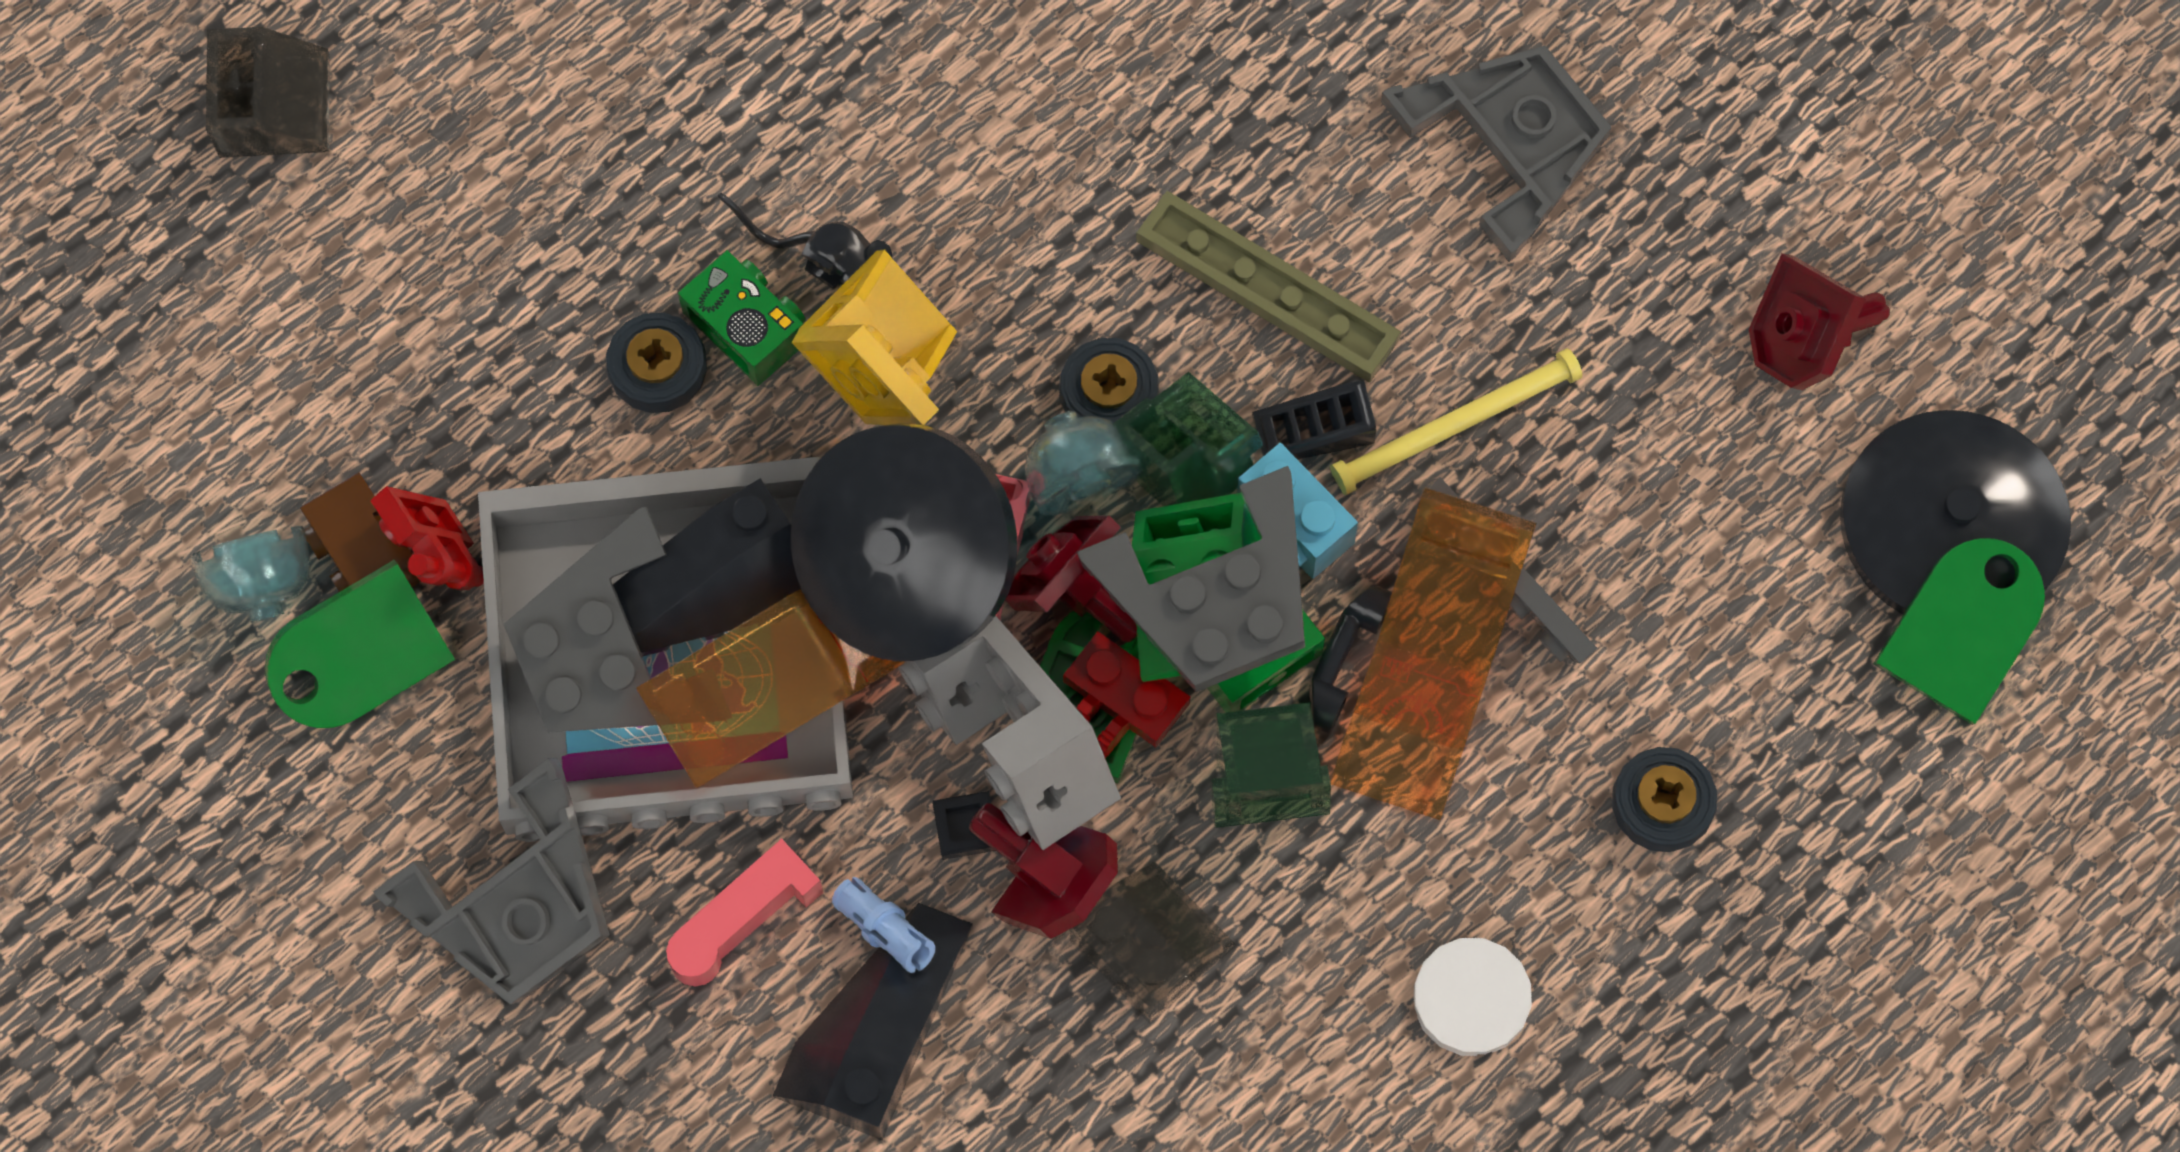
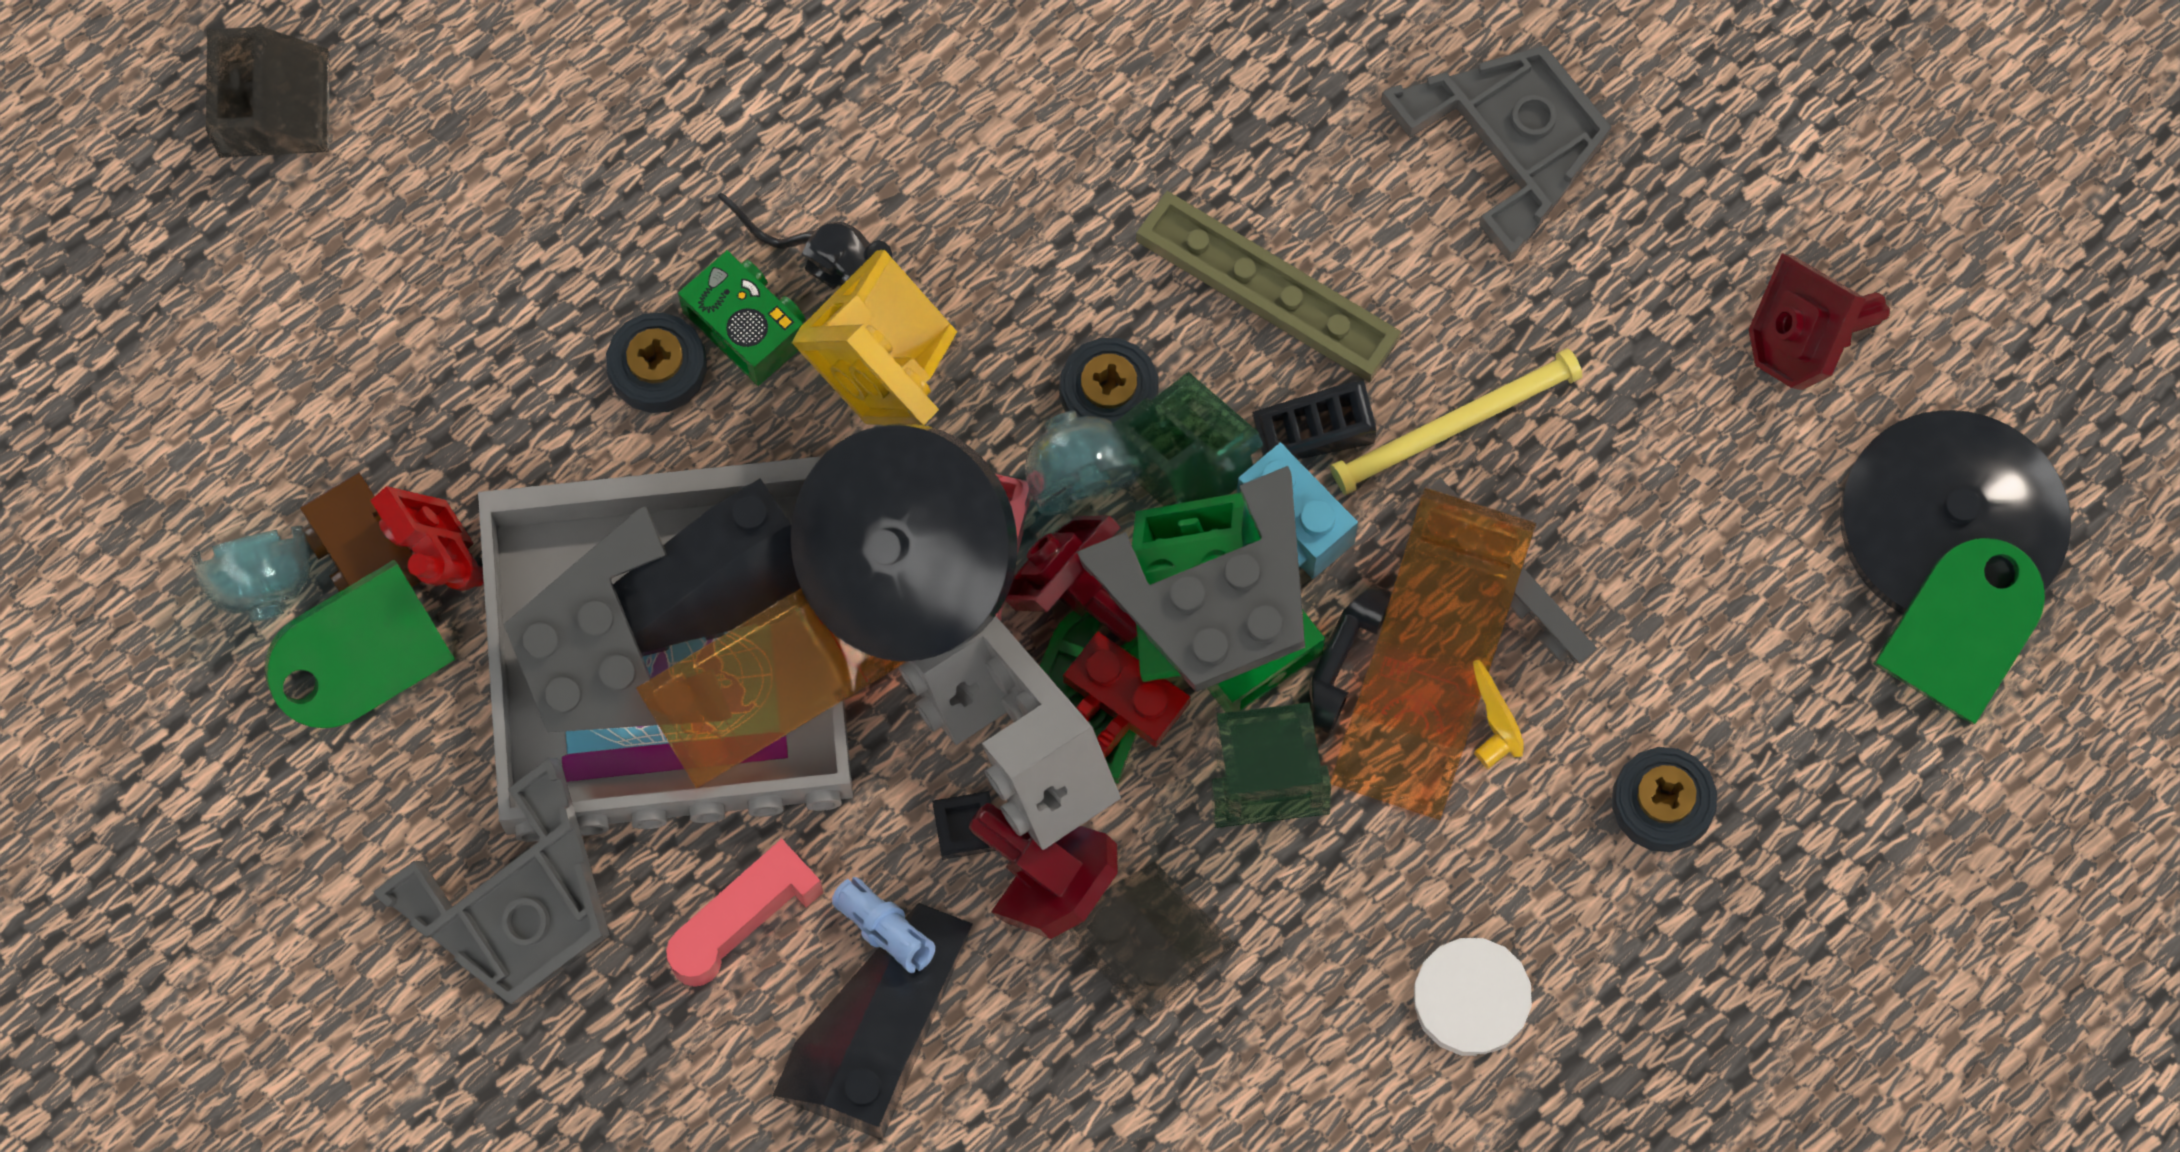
(1501, 721): none -> yellow bar

